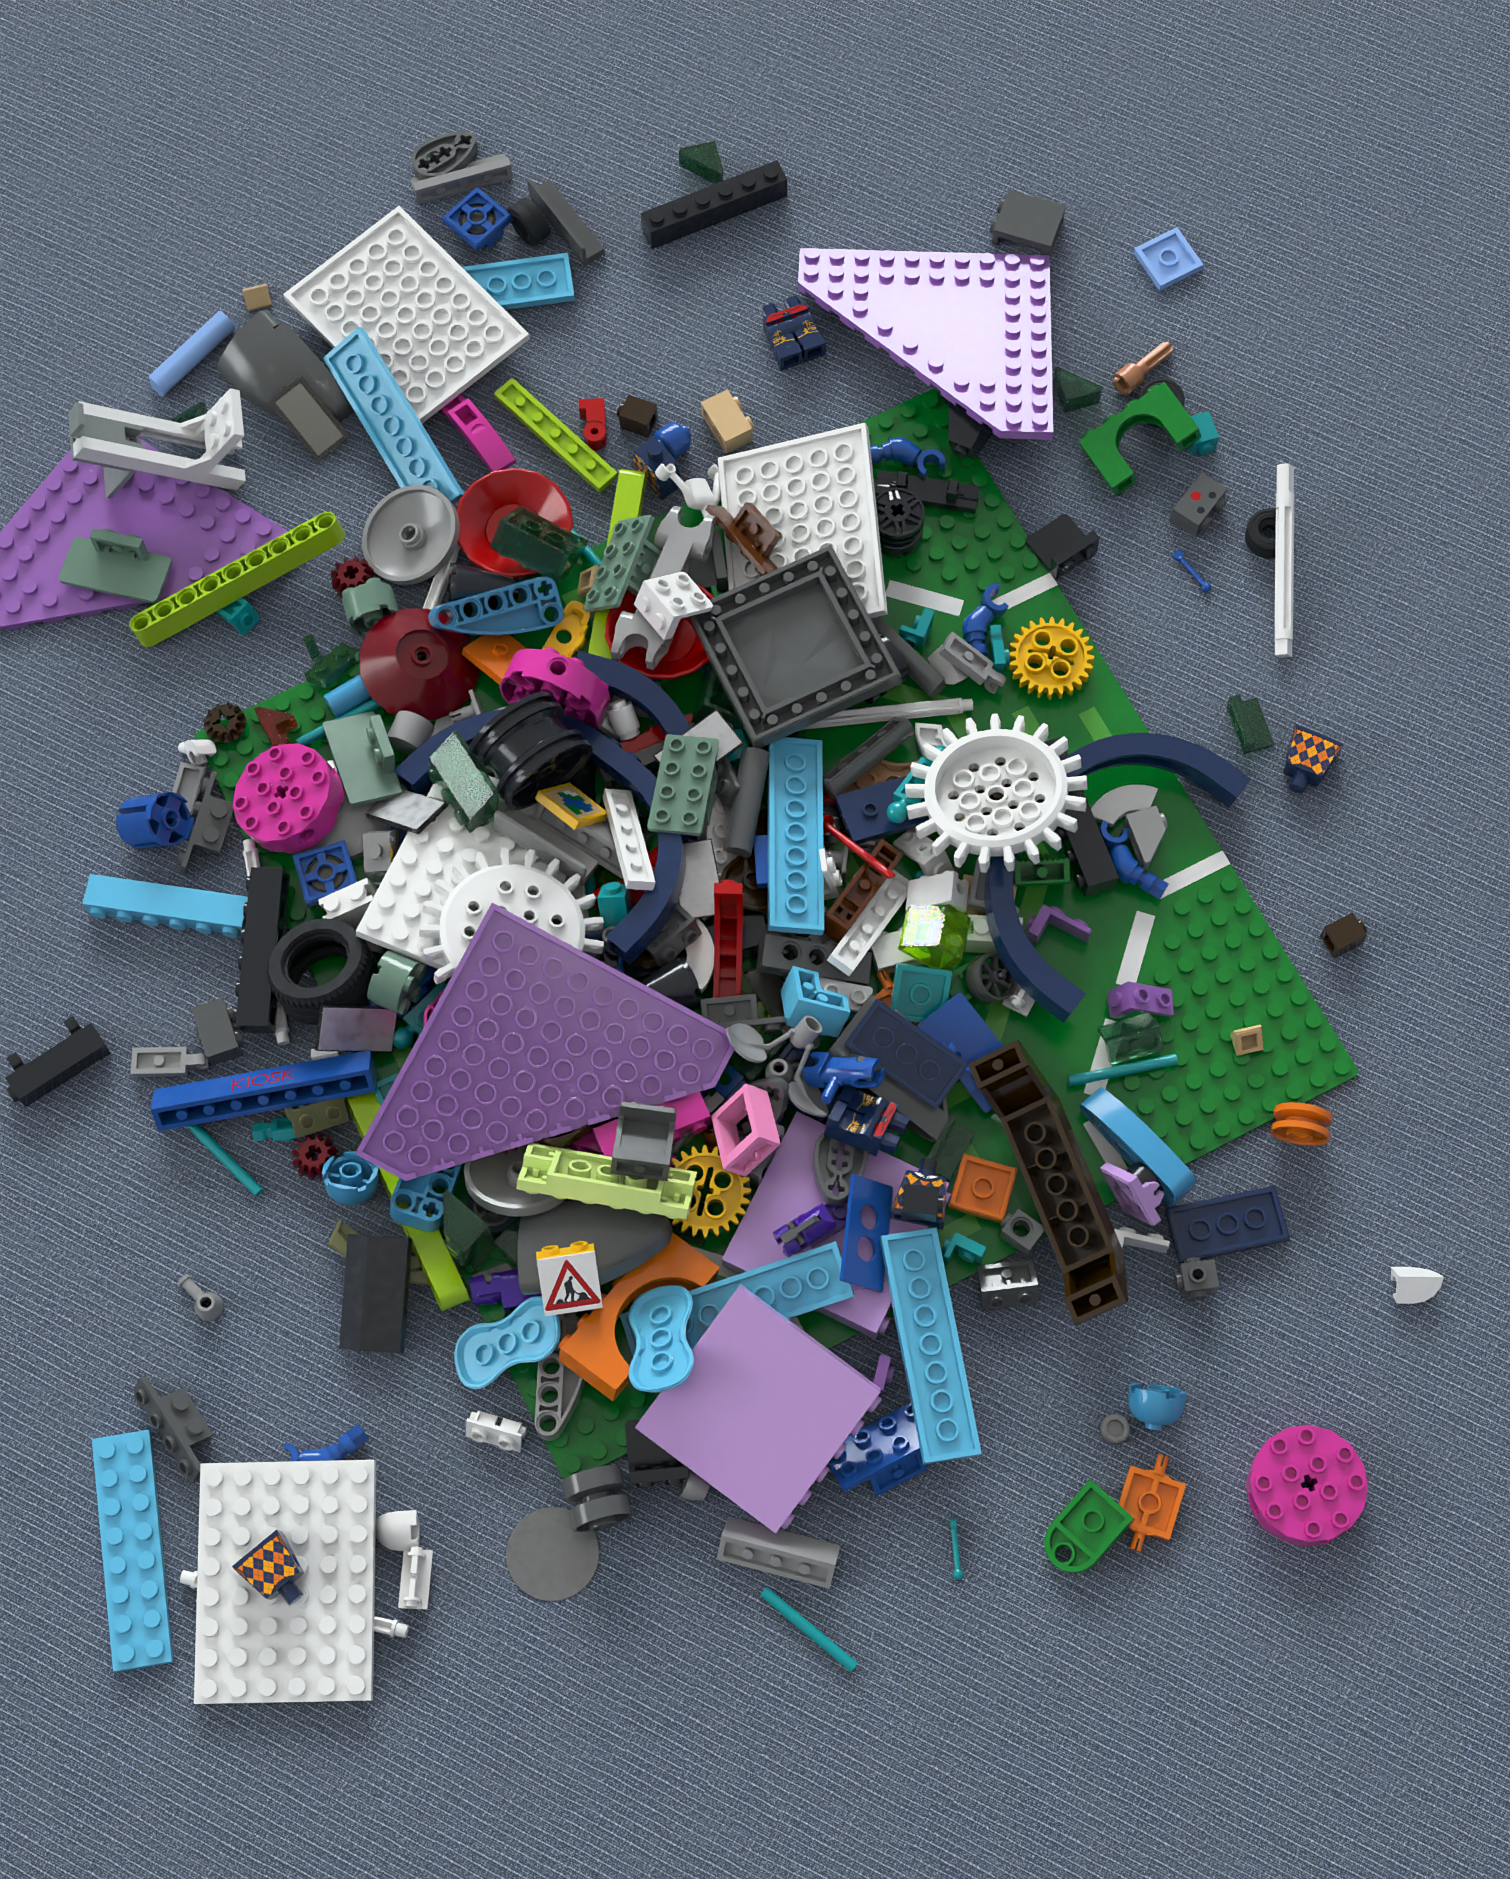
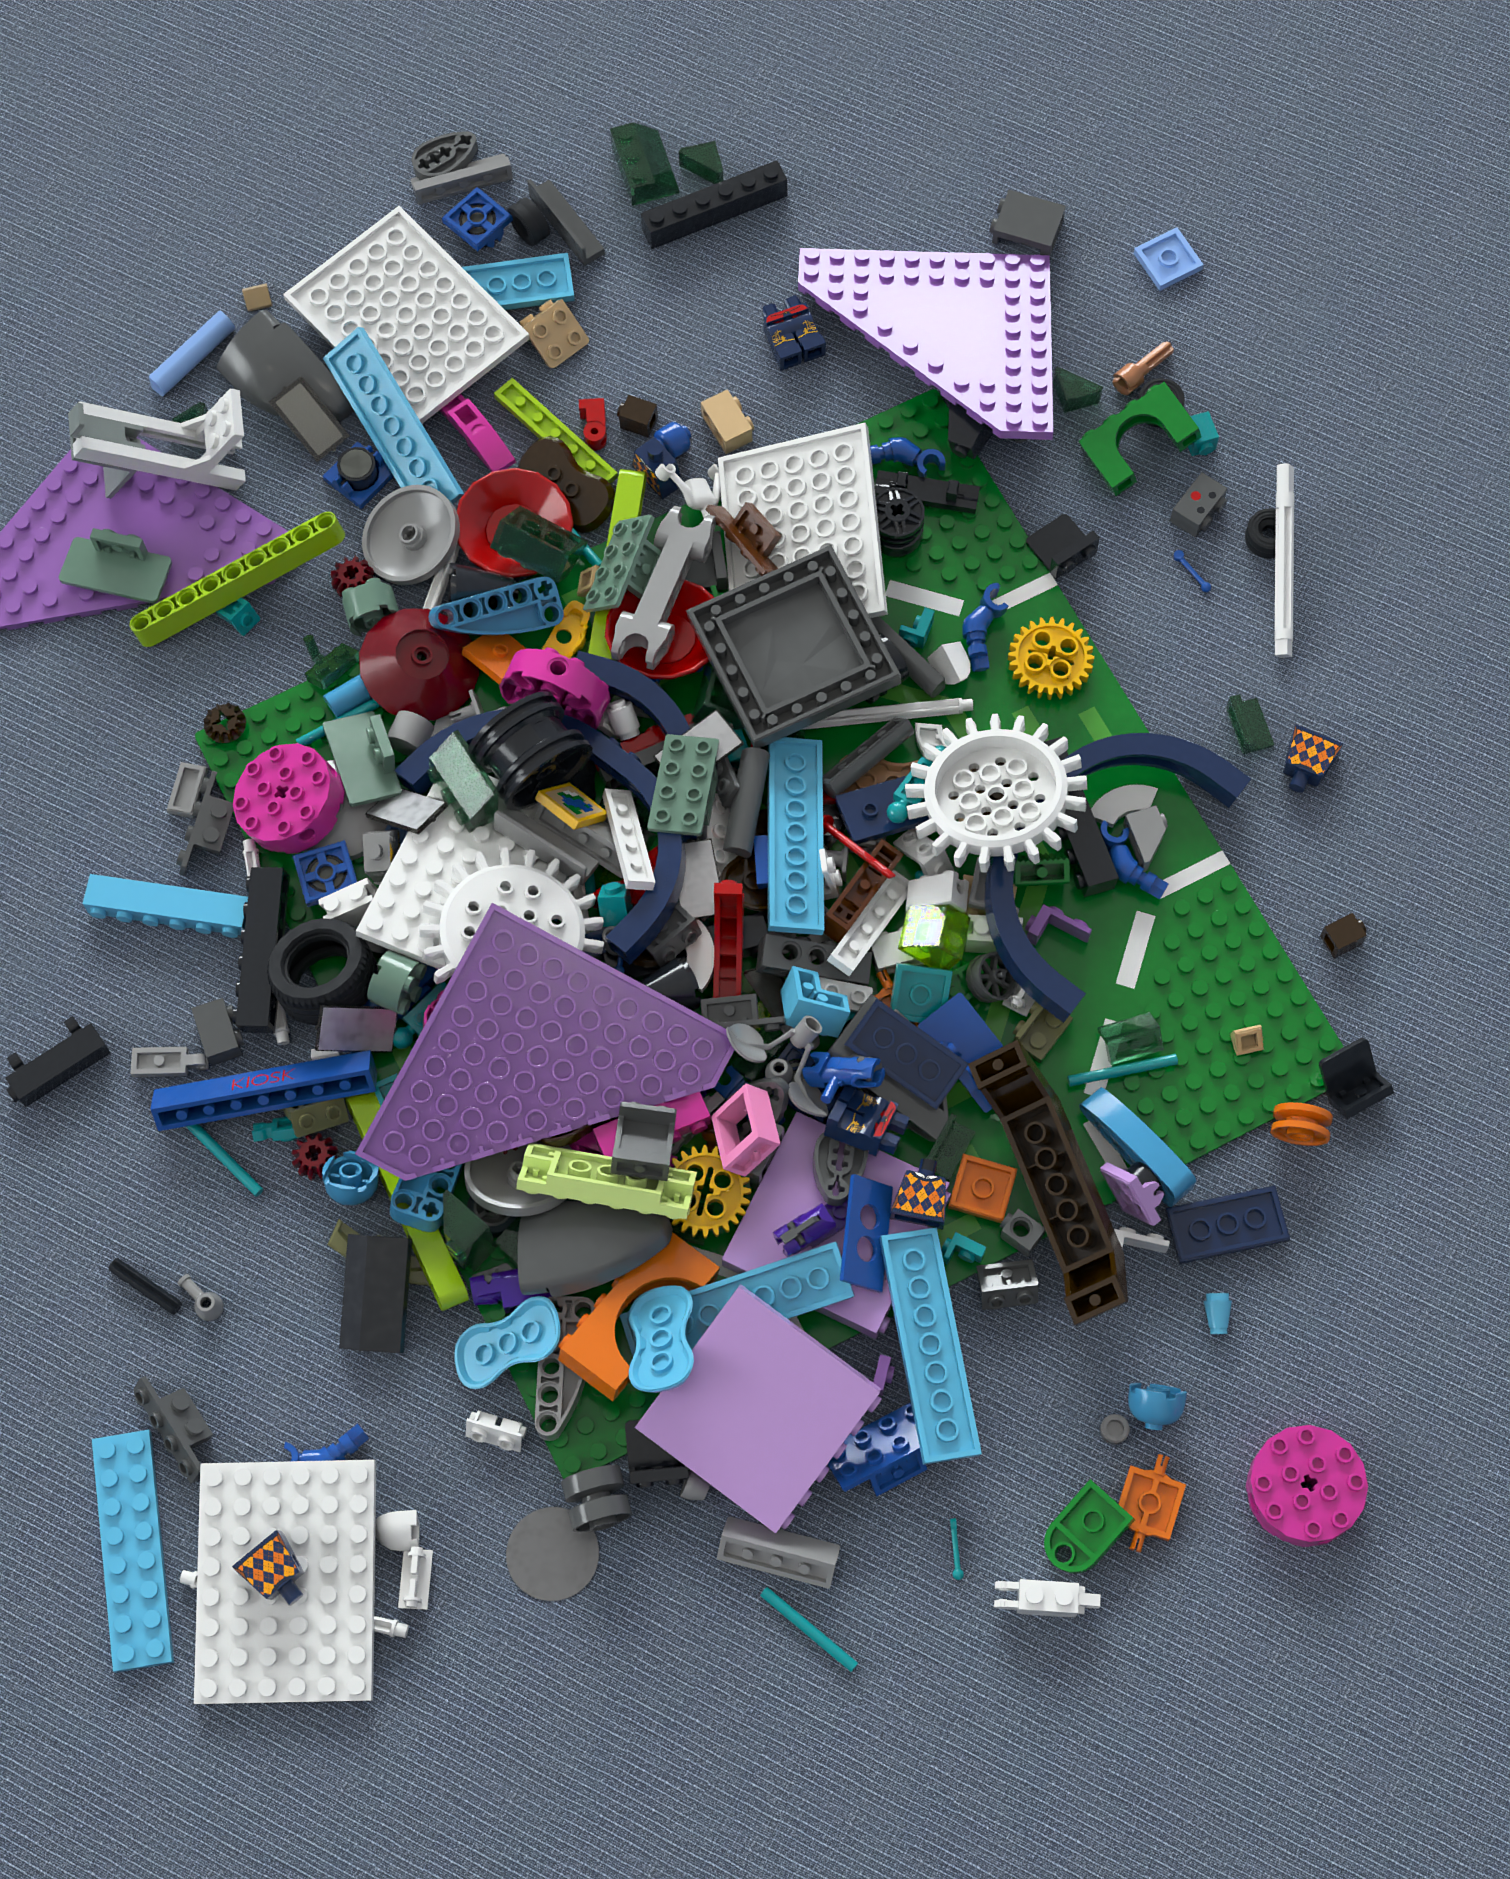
(145, 1286): none -> black axle
(154, 820): blue cylinder -> none
(197, 750): white piece -> none
(275, 724): clear red slope -> none
(357, 473): none -> piece
(555, 332): none -> tan bracket
(569, 1278): piece -> none
(588, 494): none -> dark brown plate
(643, 163): none -> clear green slope
(668, 600): white bracket -> none
(921, 1203): black brick -> none
(971, 662): light grey plate -> none
(999, 655): teal plate -> none
(1040, 1032): none -> olive bracket
(1047, 1598): none -> white hinge
(1139, 997): medium lavender bracket -> none
(1206, 1277): dark grey brick -> none
(1218, 1312): none -> medium azure cone
(1352, 1079): none -> black bracket
(1415, 1284): white brick -> none

